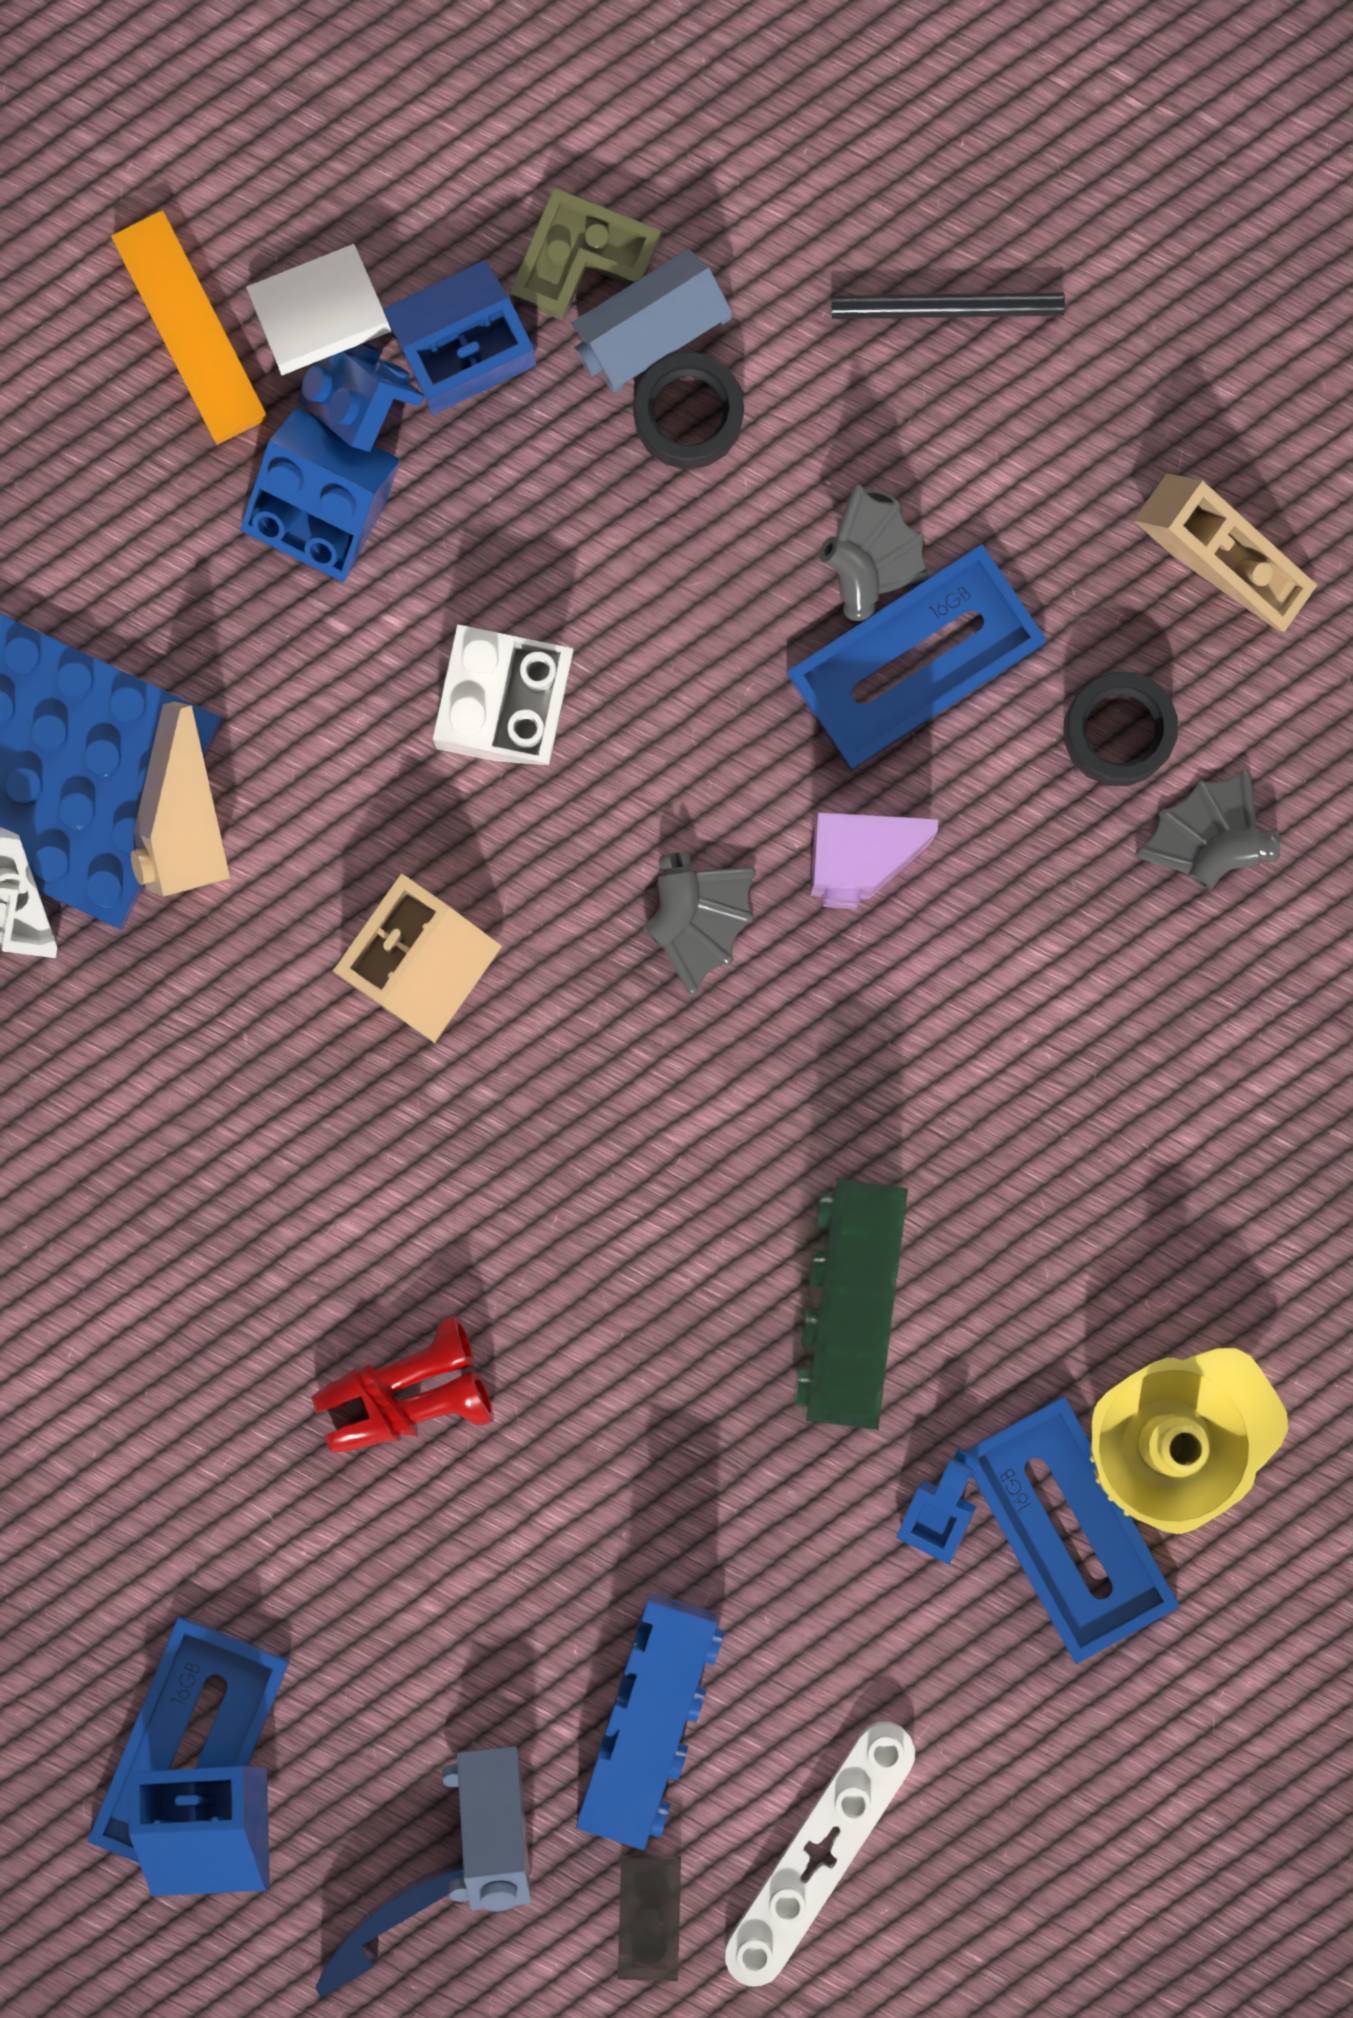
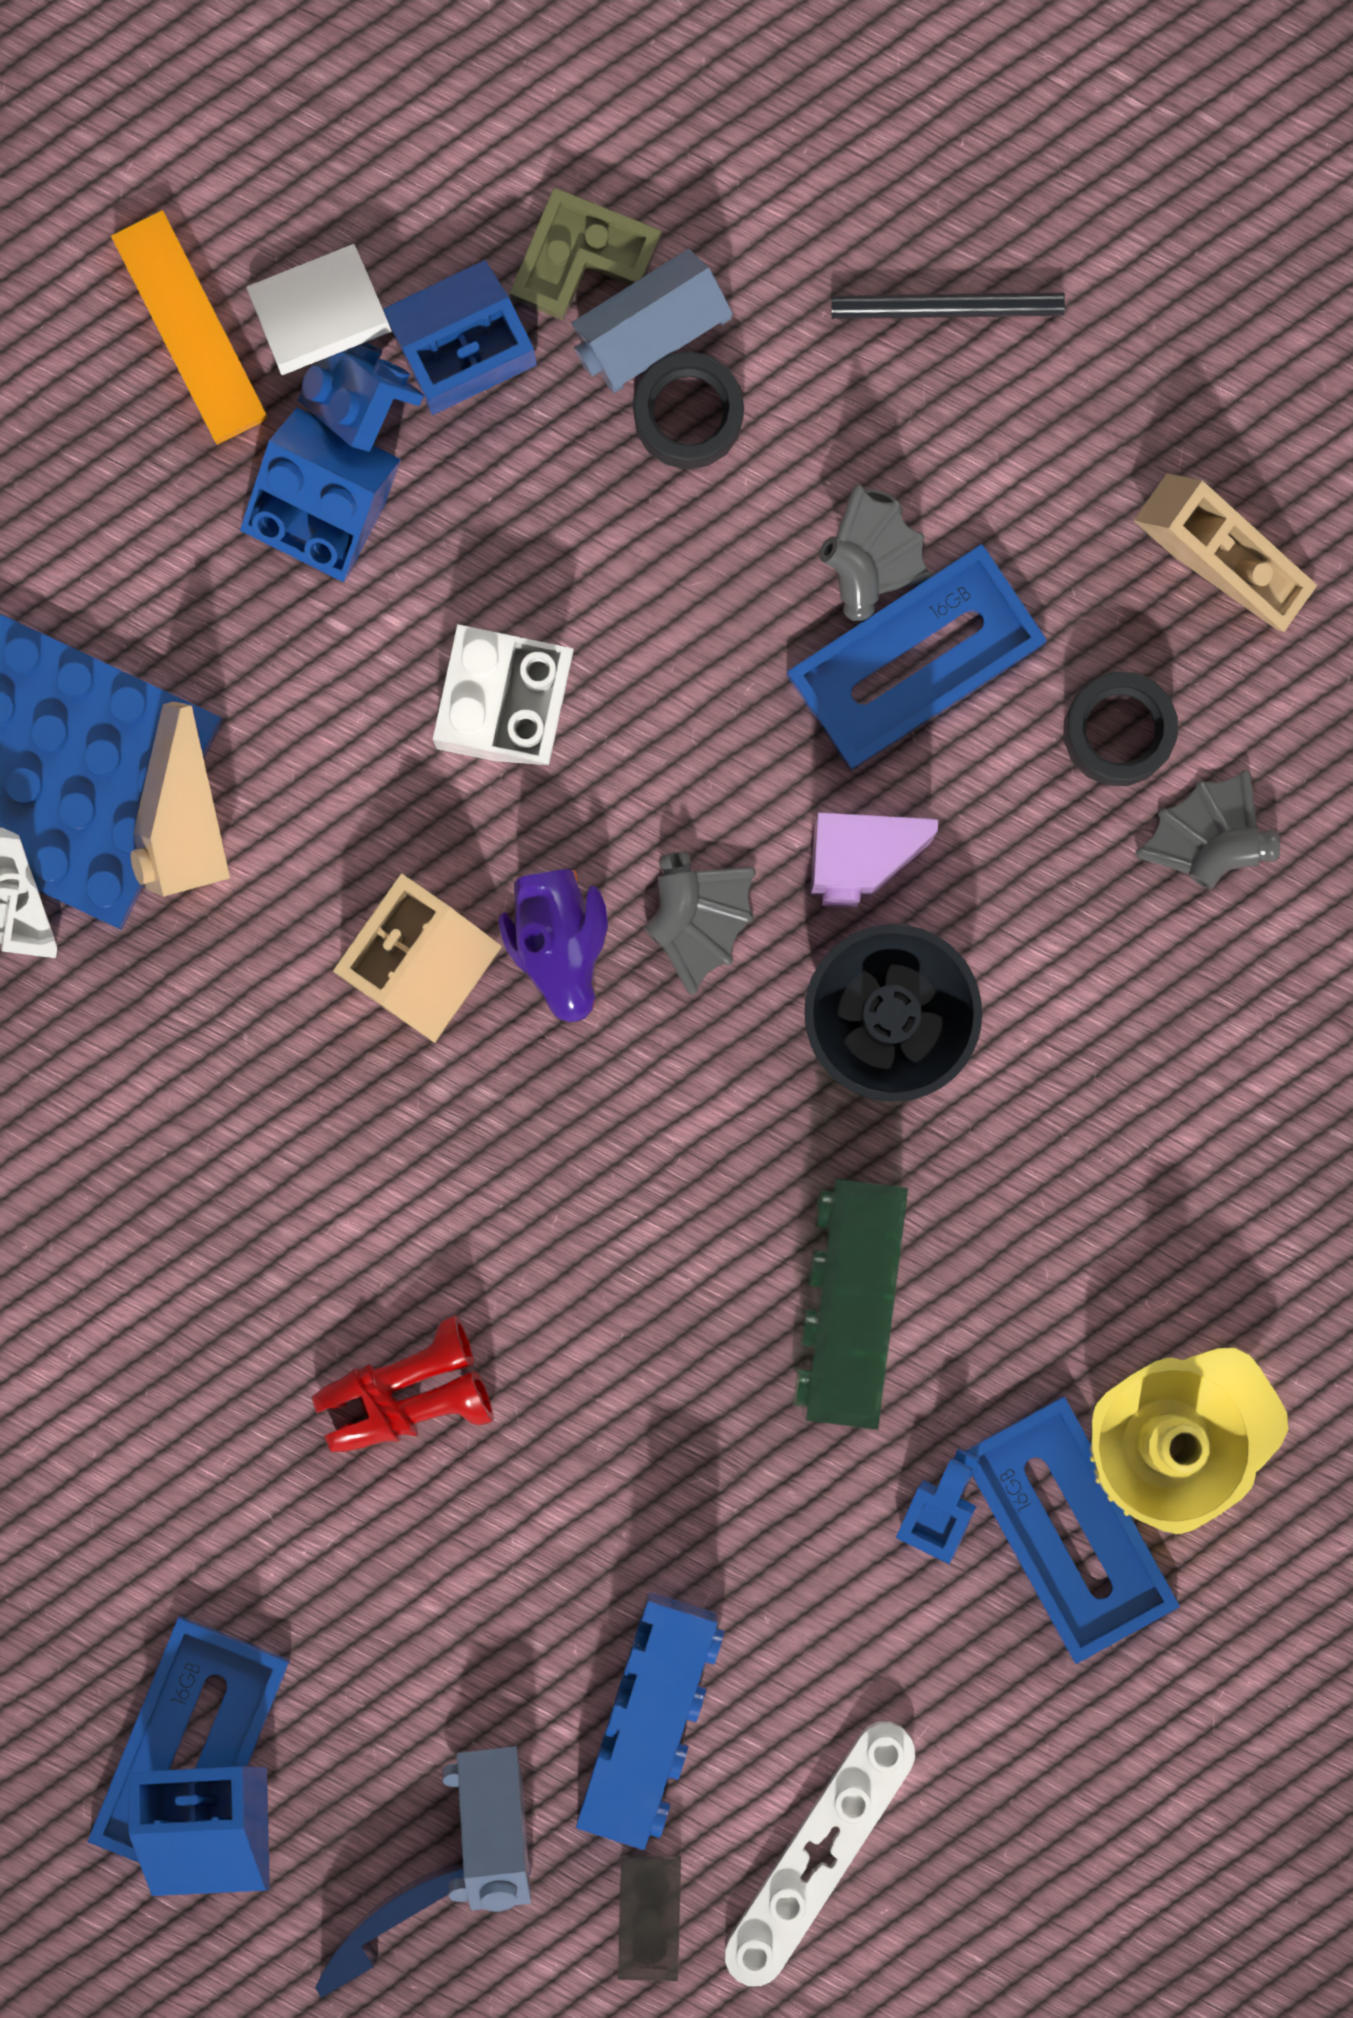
(557, 939): none -> dark purple animal
(915, 978): none -> black piece

